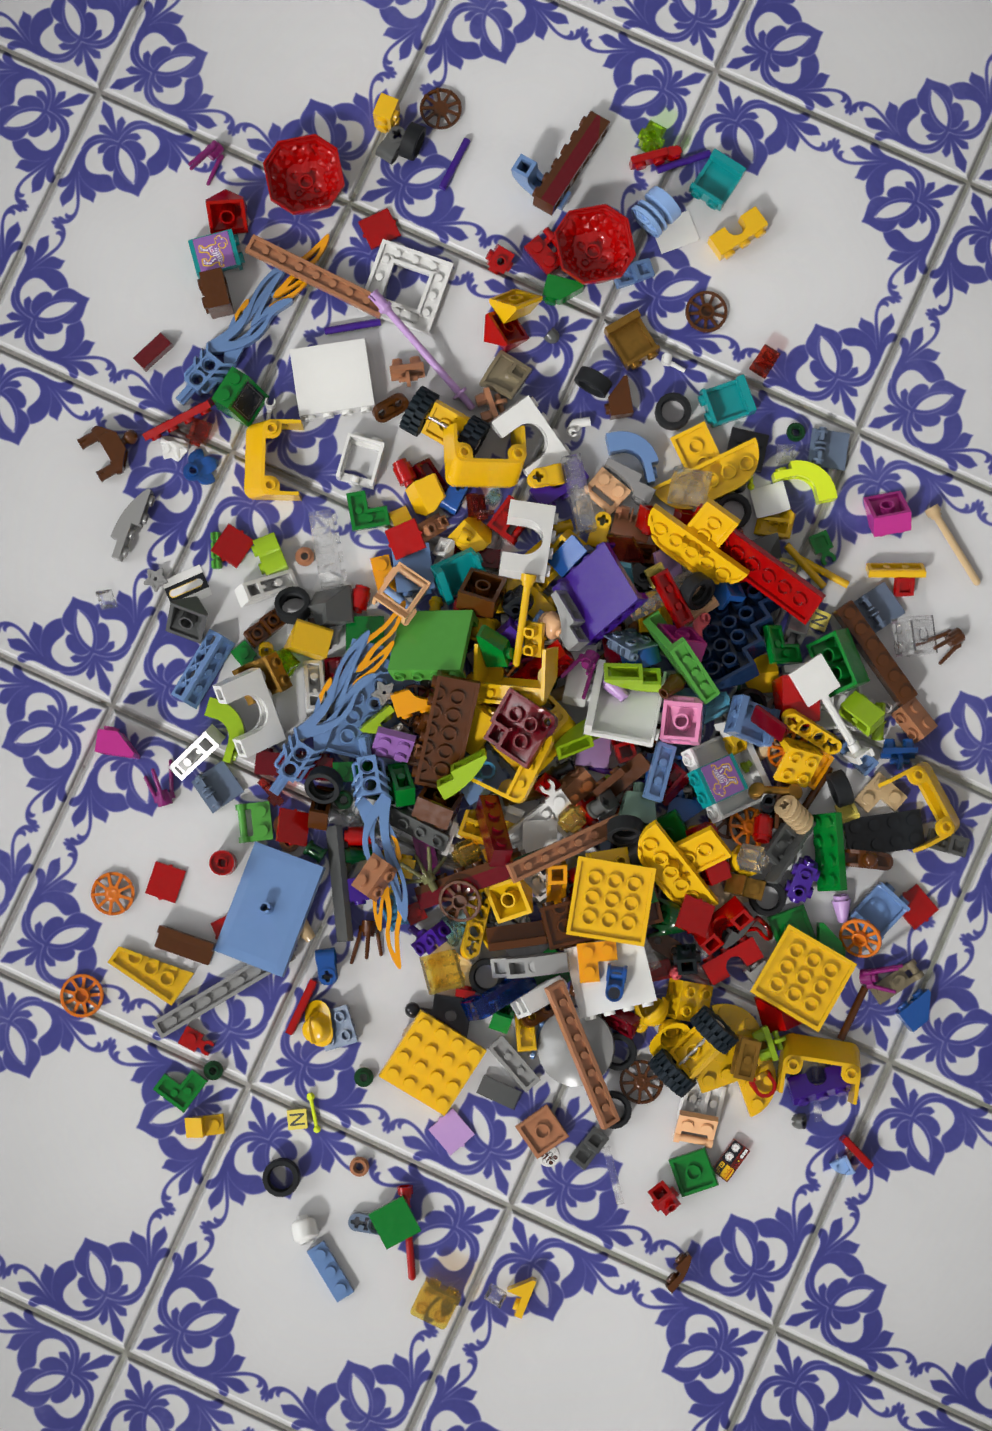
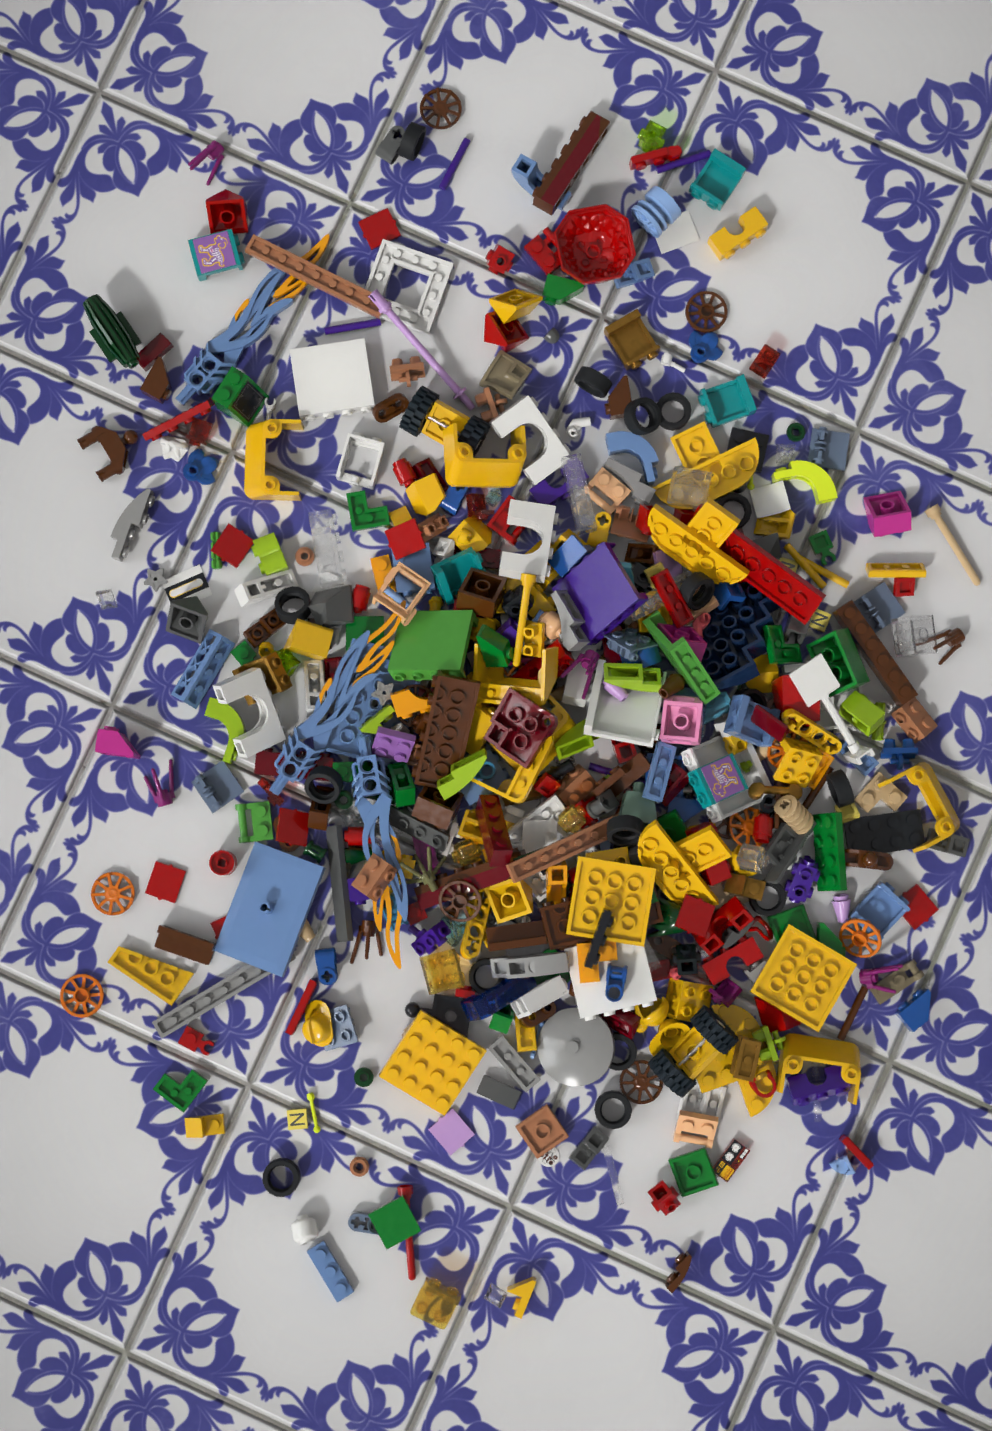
(112, 332): none -> dark green plate
(157, 382): none -> reddish brown slope
(197, 752): white slope -> none
(216, 292): reddish brown brick -> none
(219, 1068): dark green plate -> none
(304, 174): red rock -> none
(386, 113): yellow brick -> none
(549, 476): yellow piece -> none
(556, 799): white plate -> none
(562, 526): yellow pin -> none
(582, 1054): nougat plate -> none
(595, 756): lavender piece -> none
(598, 939): none -> black plate
(626, 548): clear red piece -> none
(652, 410): none -> black tyre
(705, 344): none -> blue plate
(725, 993): none -> magenta bracket
(800, 1121): dark grey hinge -> none

